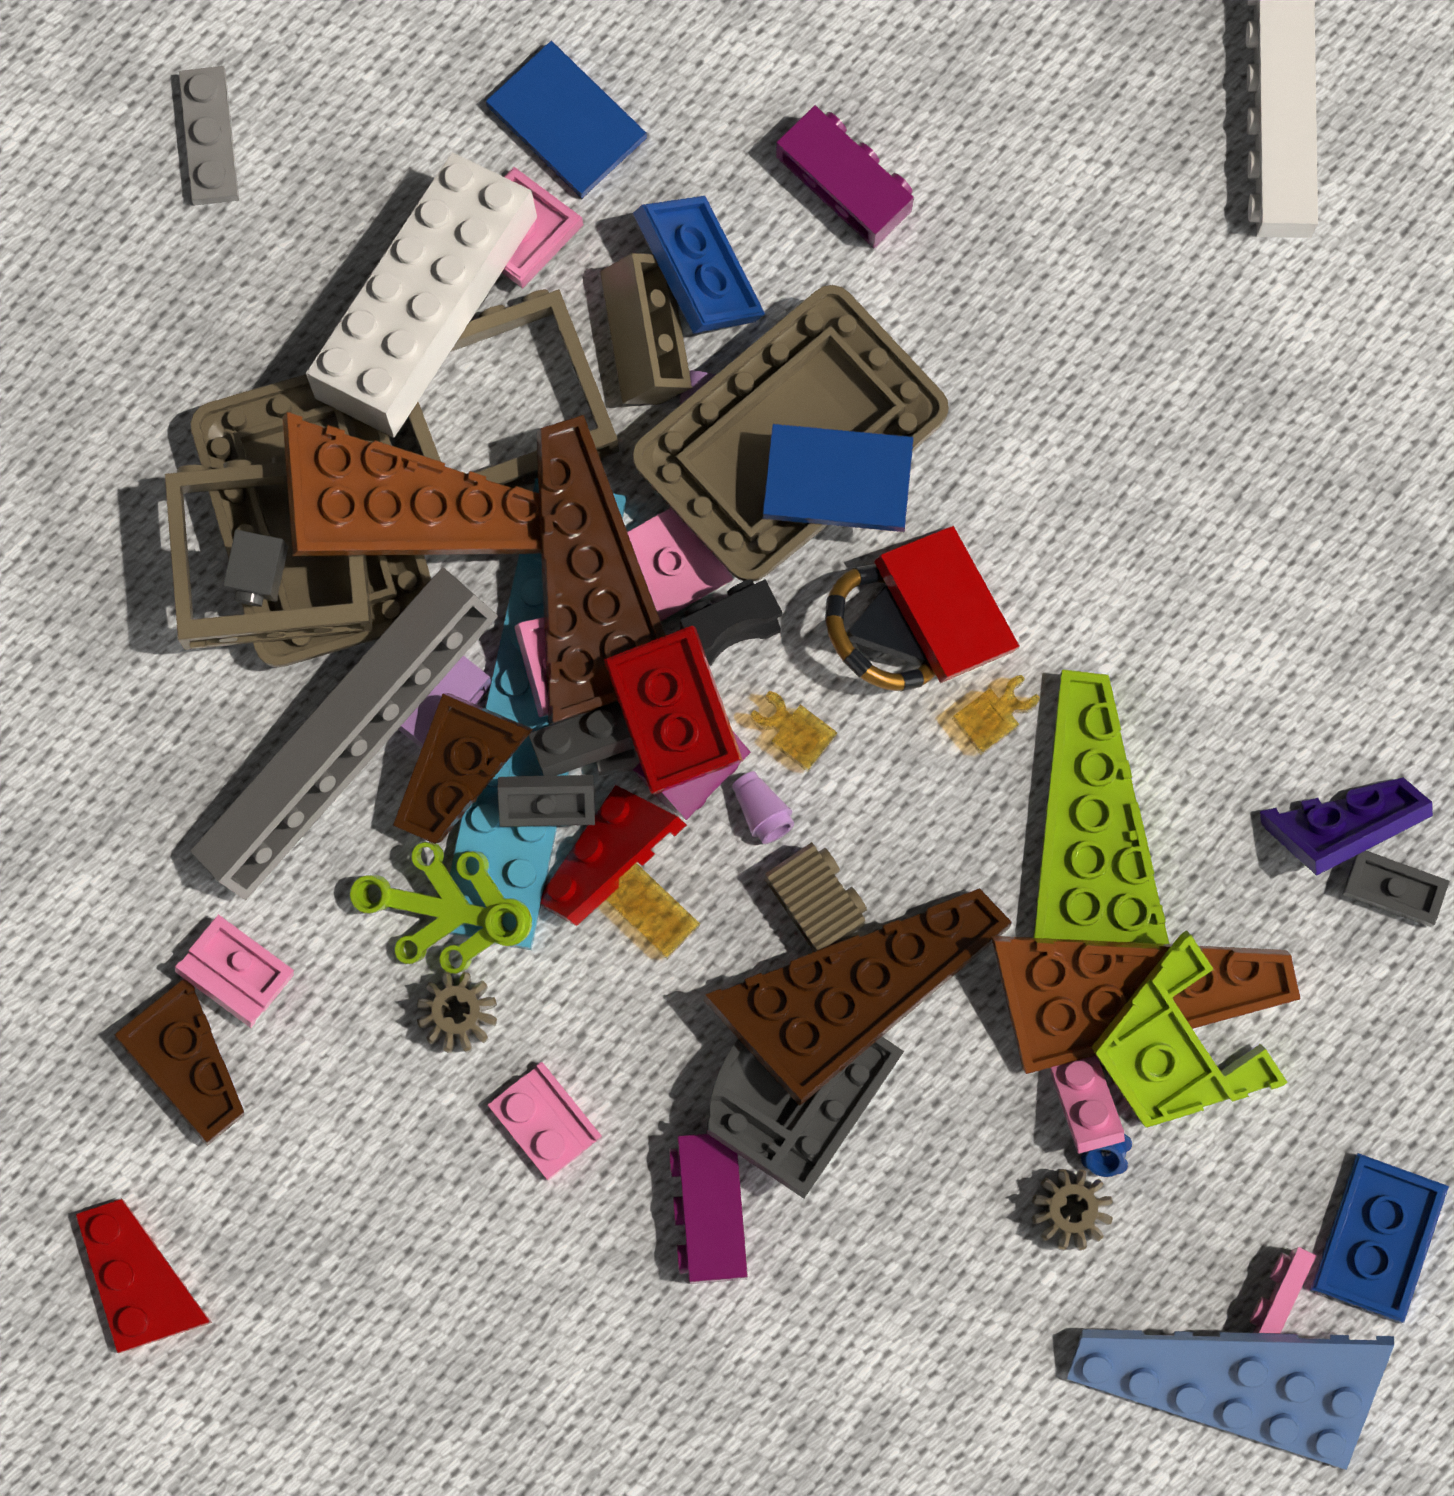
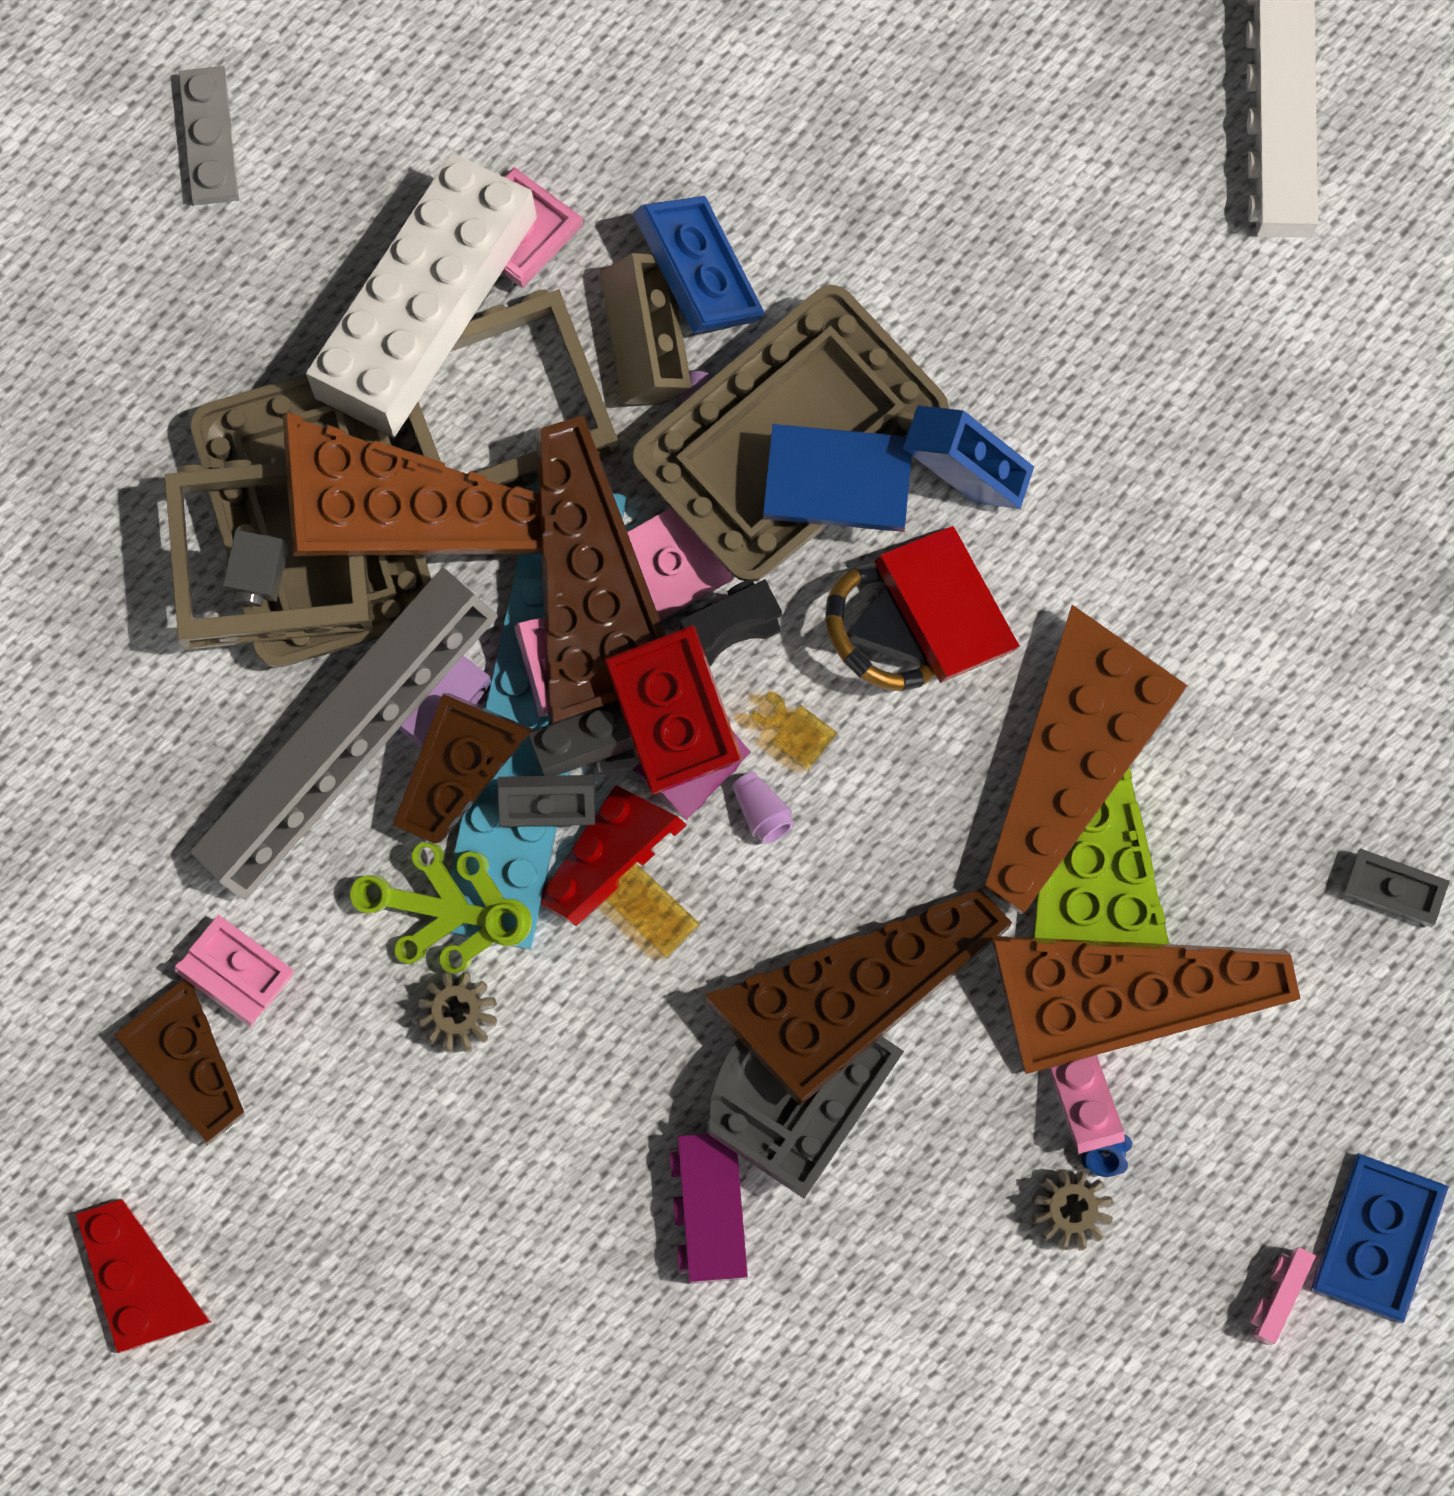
(544, 1121): bright pink plate -> none
(566, 119): blue tile -> none
(816, 898): dark tan brick -> none
(845, 175): magenta brick -> none
(968, 456): none -> blue brick
(991, 718): clear yellow plate -> none
(1088, 732): none -> dark orange wing
(1160, 1058): lime wing -> none
(1255, 1385): medium blue wing -> none
(1346, 827): dark purple wing -> none

